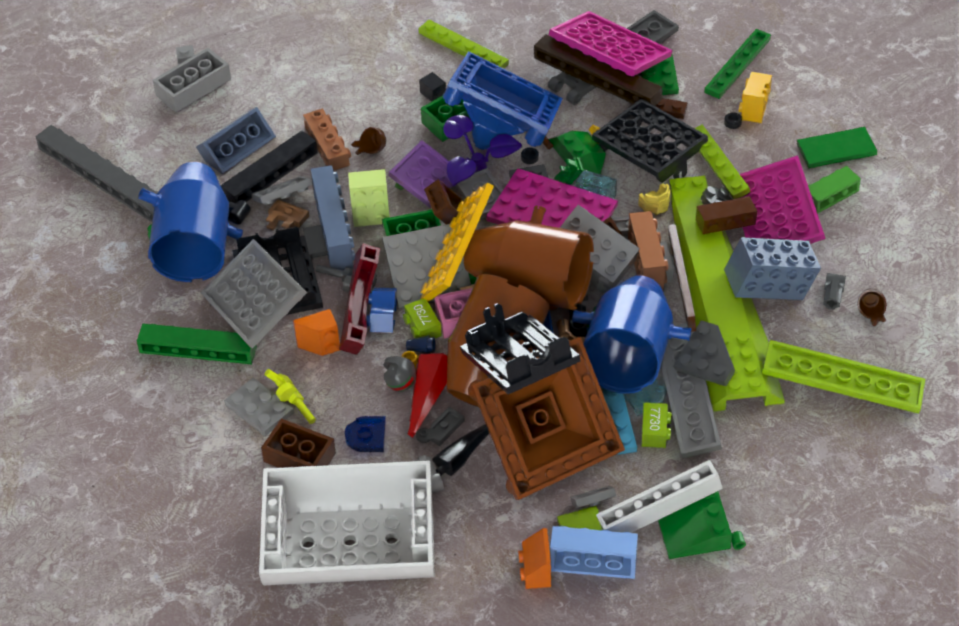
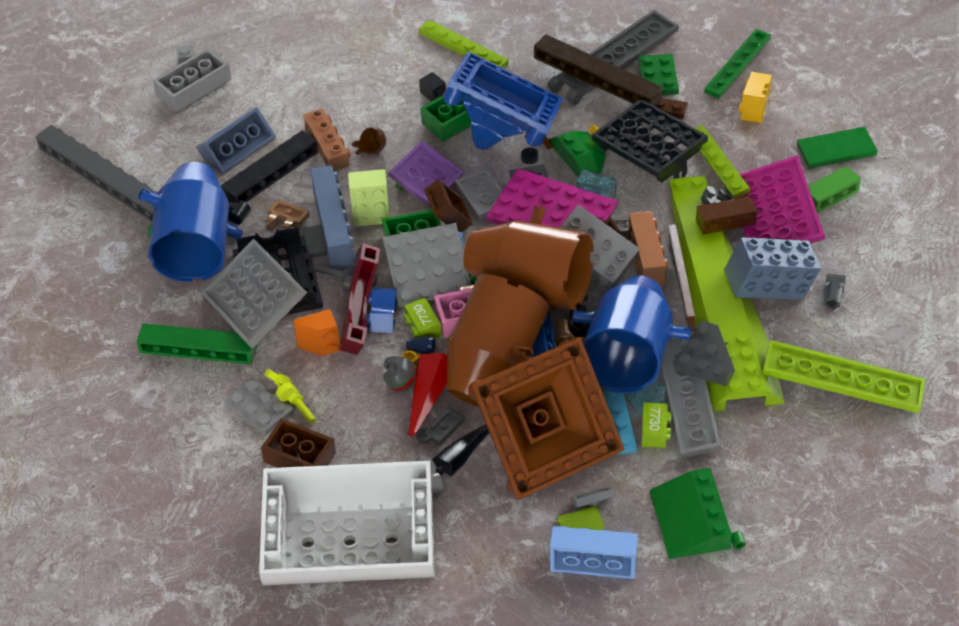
(282, 190): light grey plate -> none
(366, 434): clear blue tile -> none
(456, 242): yellow plate -> none
(460, 168): dark purple plant -> none
(525, 369): black piece -> none
(536, 561): orange slope -> none
(570, 172): green plate -> none
(610, 43): dark pink plate -> none
(656, 201): light yellow hair -> none
(661, 499): white brick -> none
(733, 120): black tile -> none
(872, 305): reddish brown piece -> none

